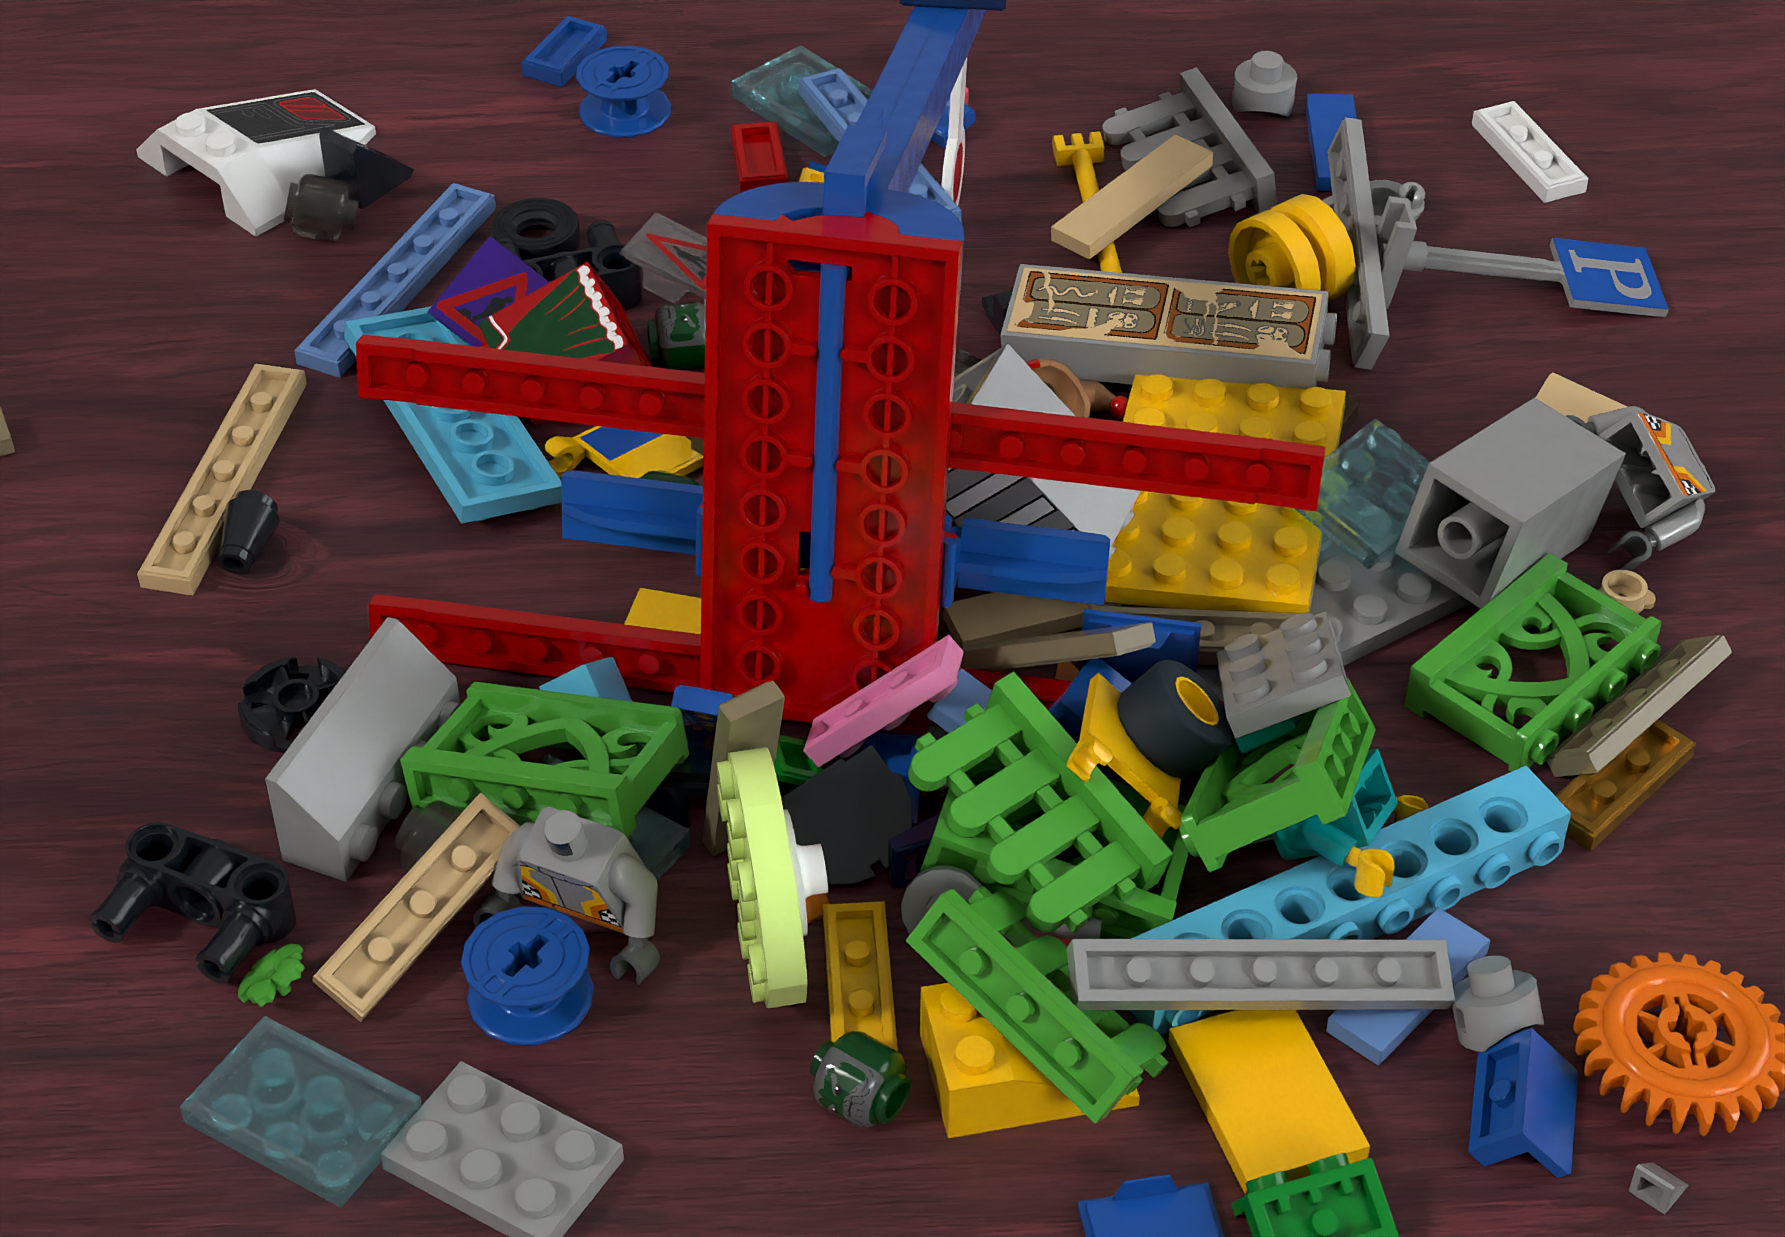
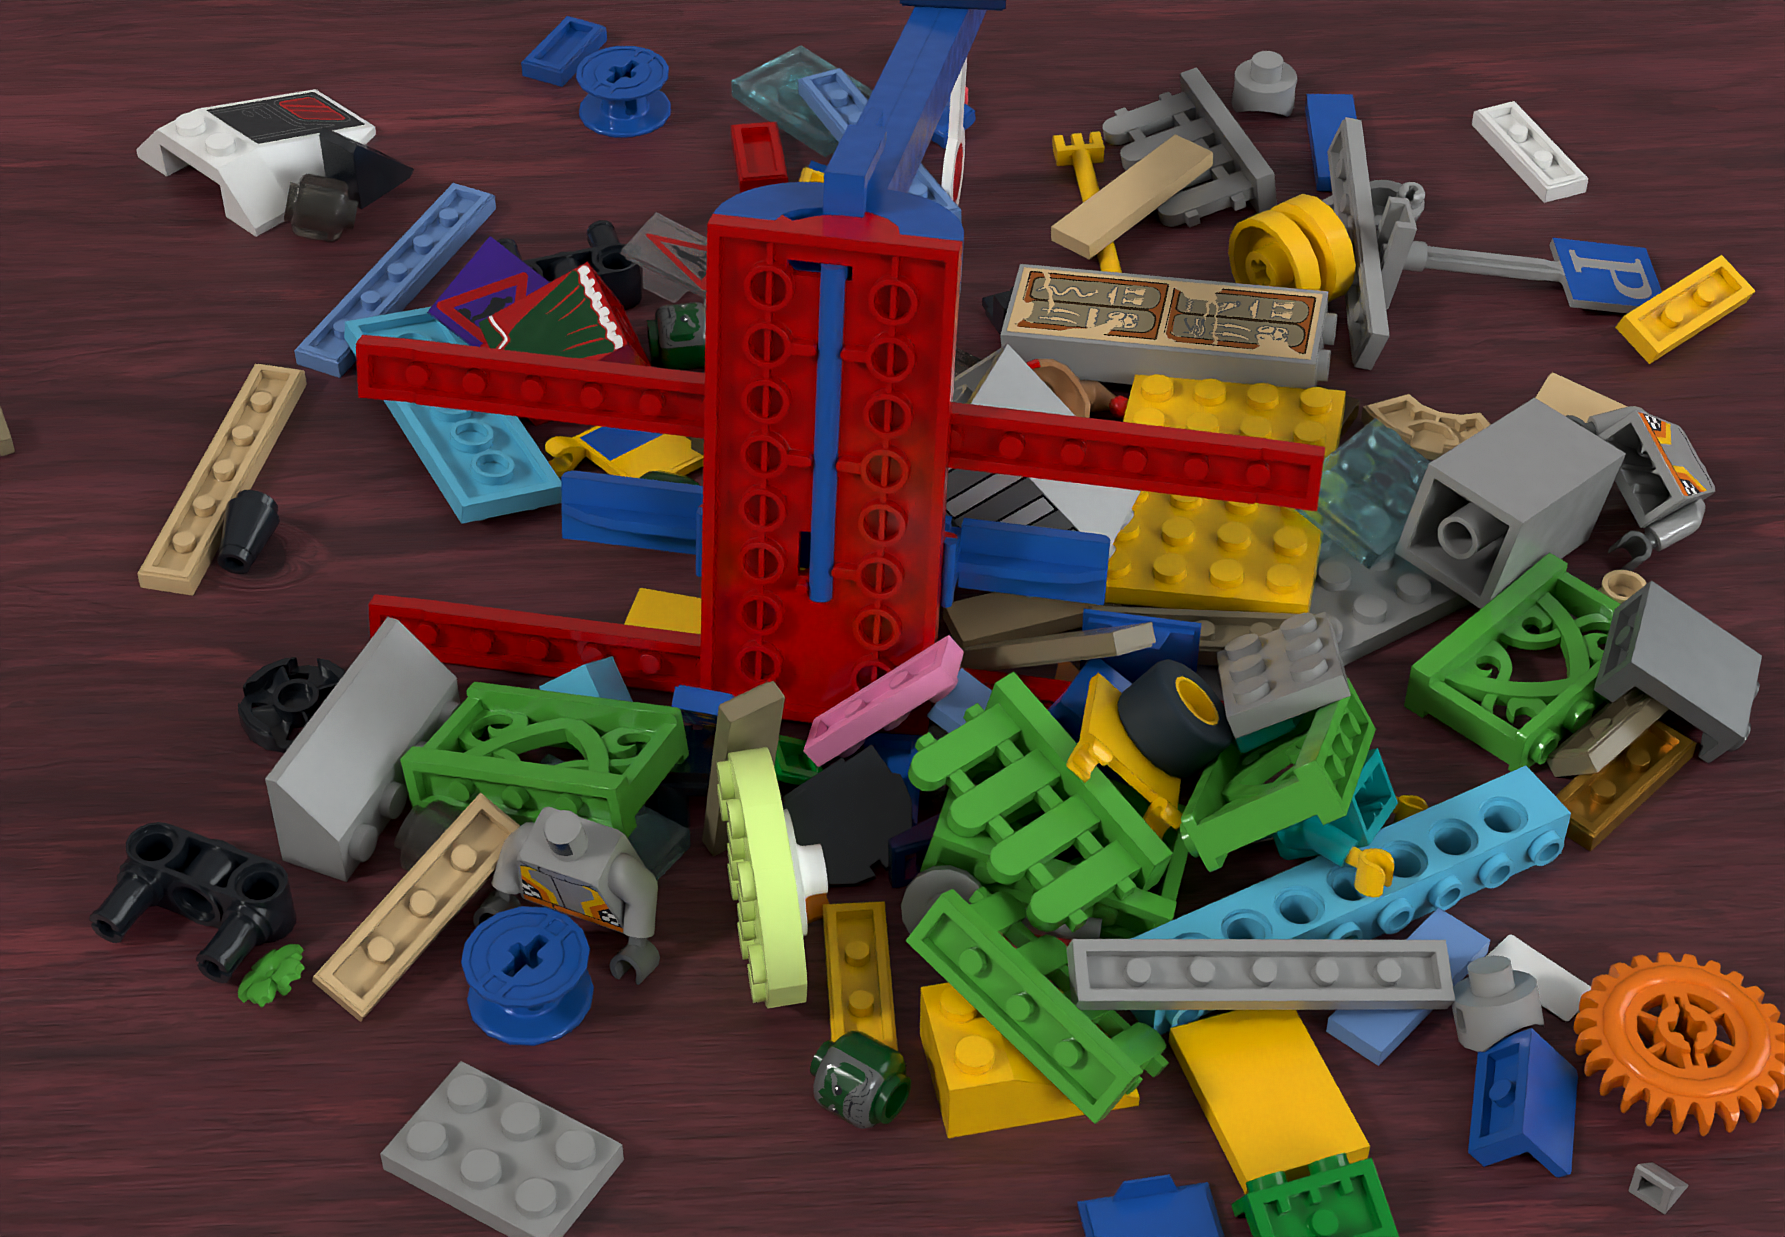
(300, 1110): clear light blue plate -> none
(535, 214): black tyre -> none
(1422, 427): none -> tan tile
(1557, 988): none -> white sticker
(1683, 665): none -> panel
(1685, 309): none -> yellow plate

